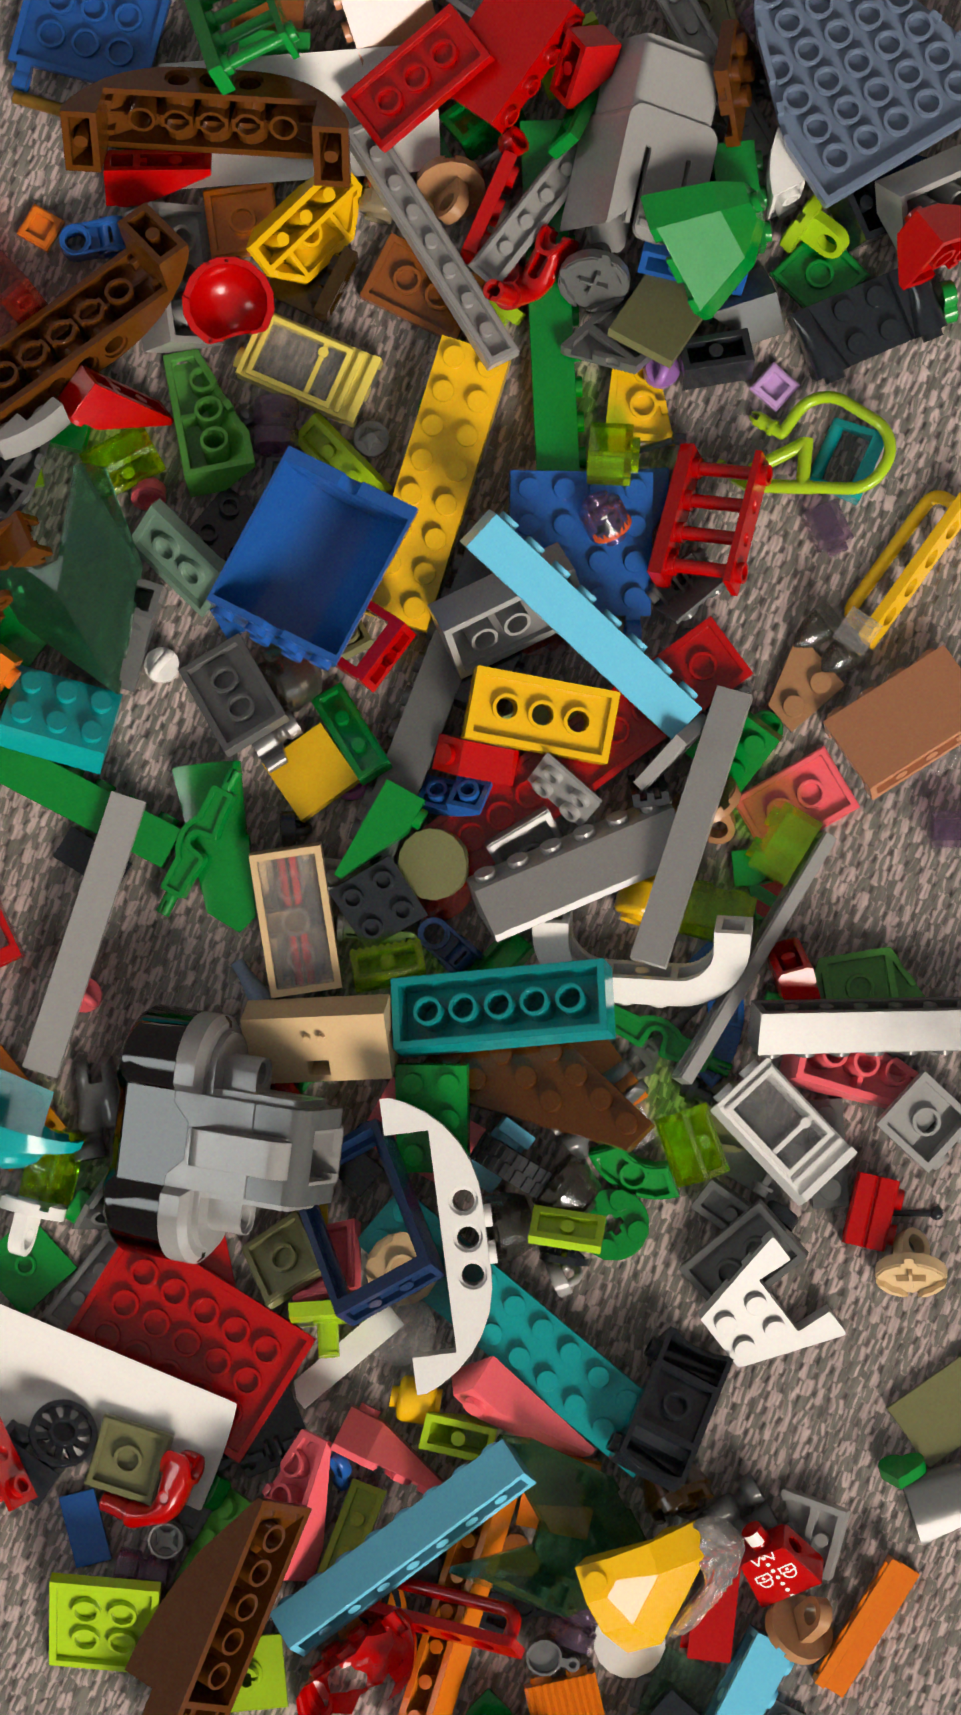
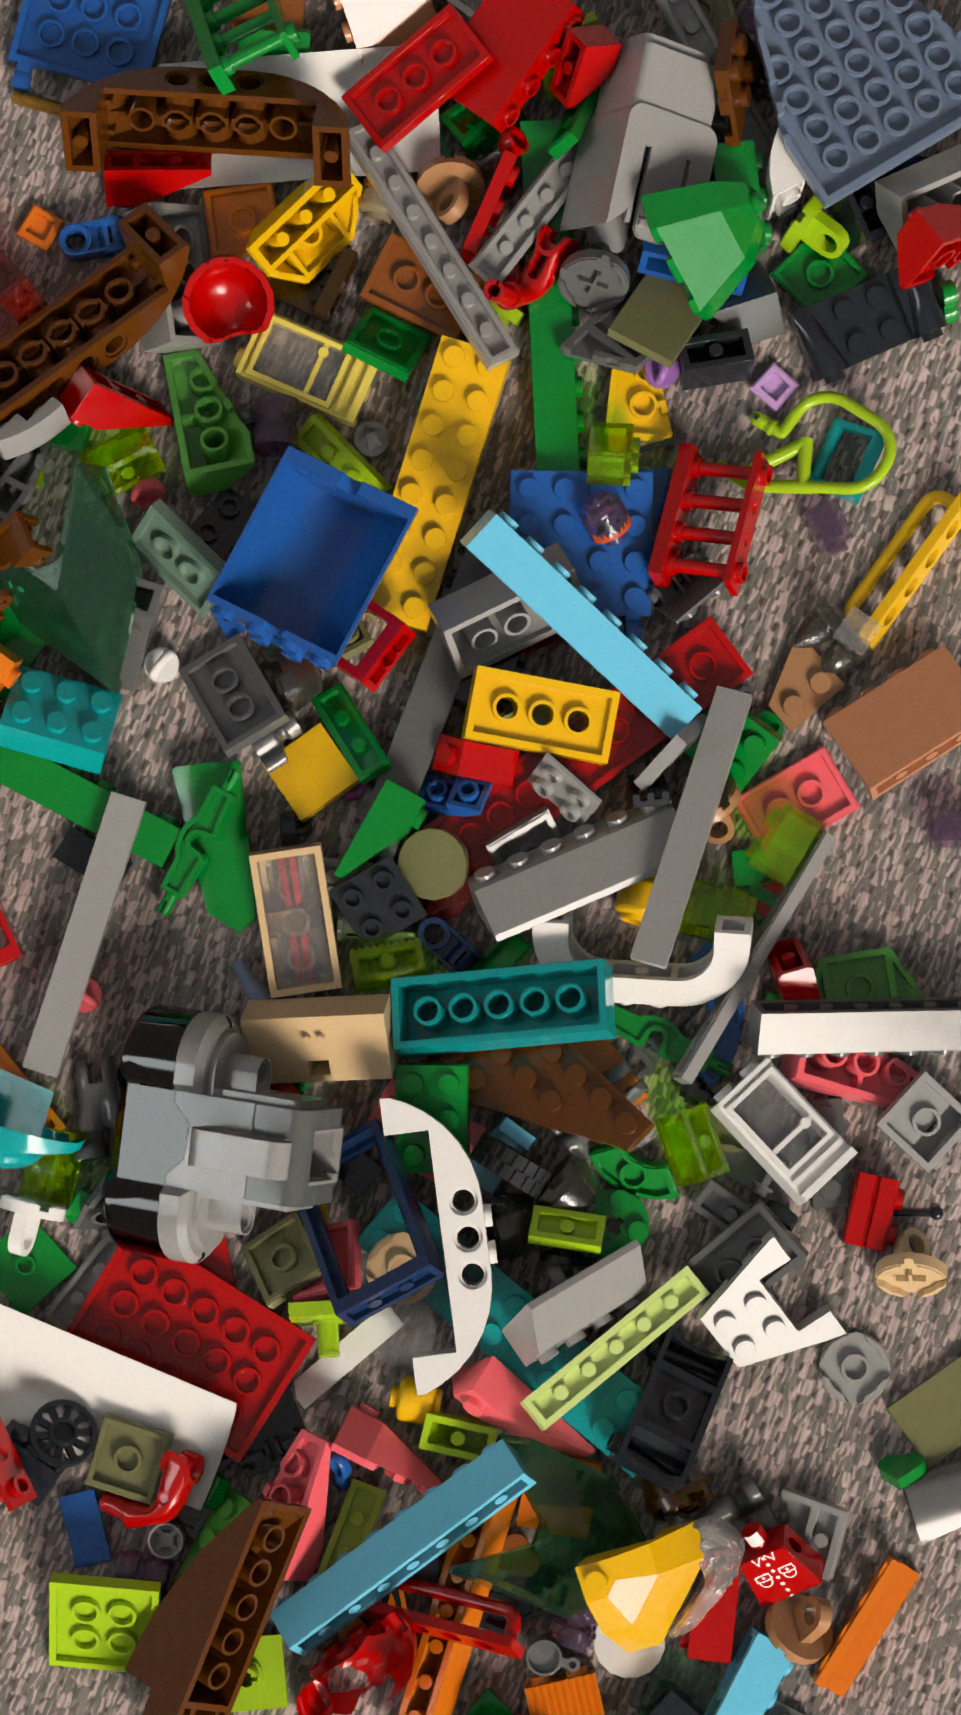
(387, 343): none -> green tile
(578, 1305): none -> light grey slope
(614, 1348): none -> yellowish green plate
(845, 1360): none -> light grey tile

